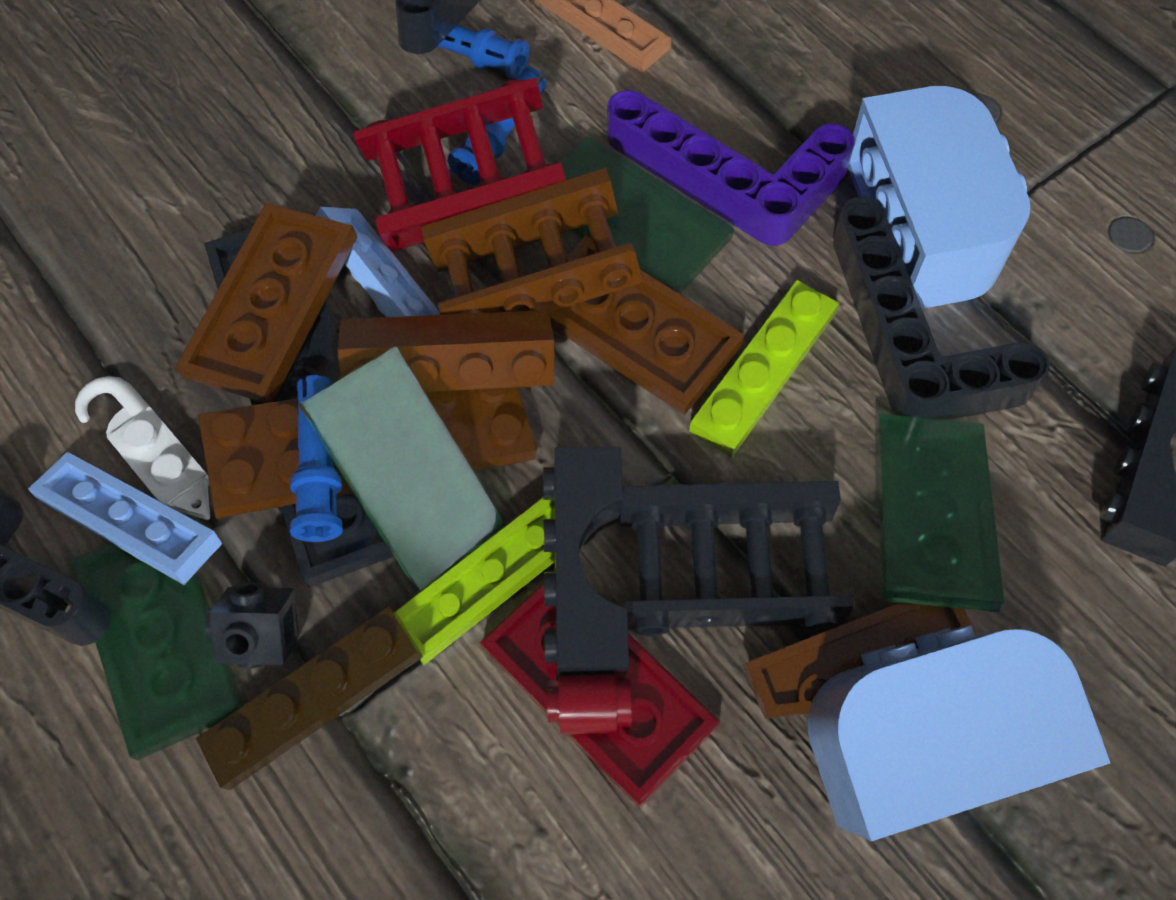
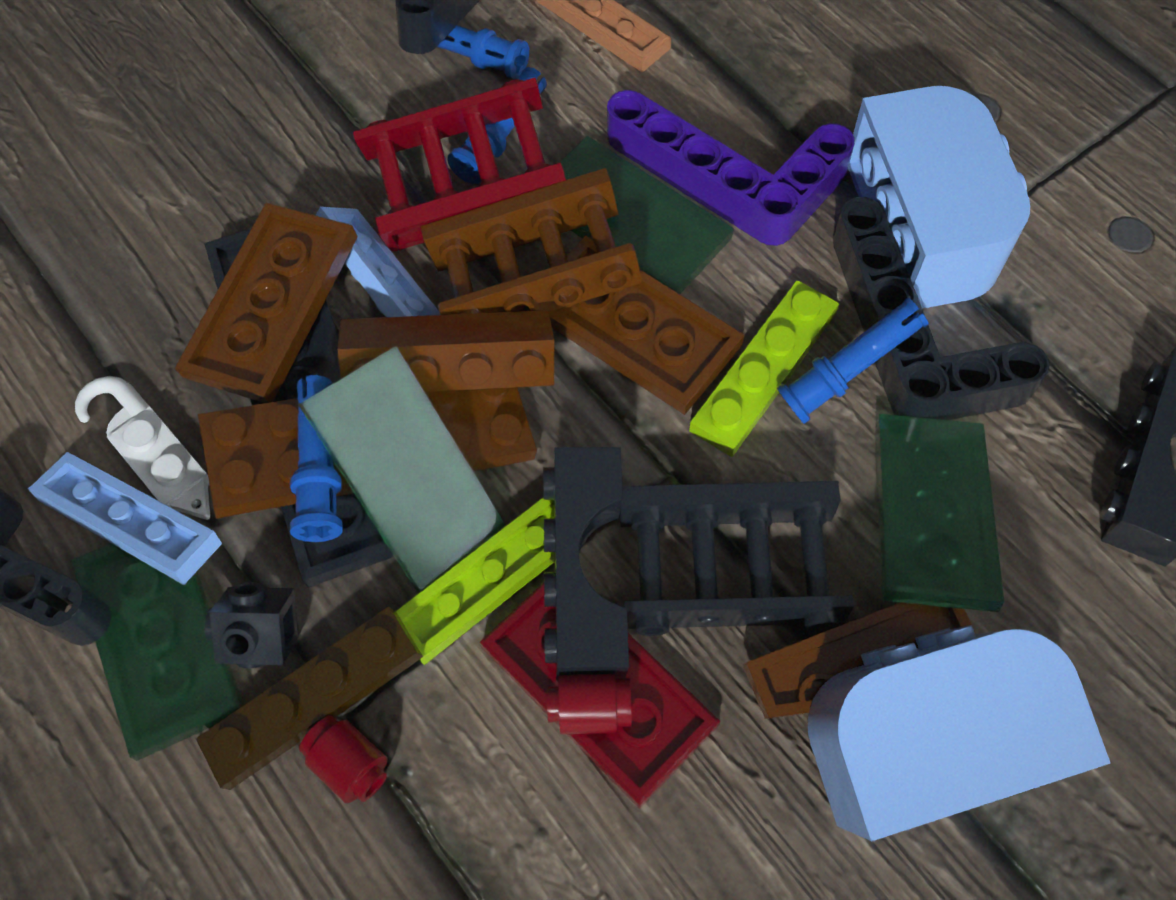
(344, 759): none -> dark red brick
(830, 375): none -> blue pin

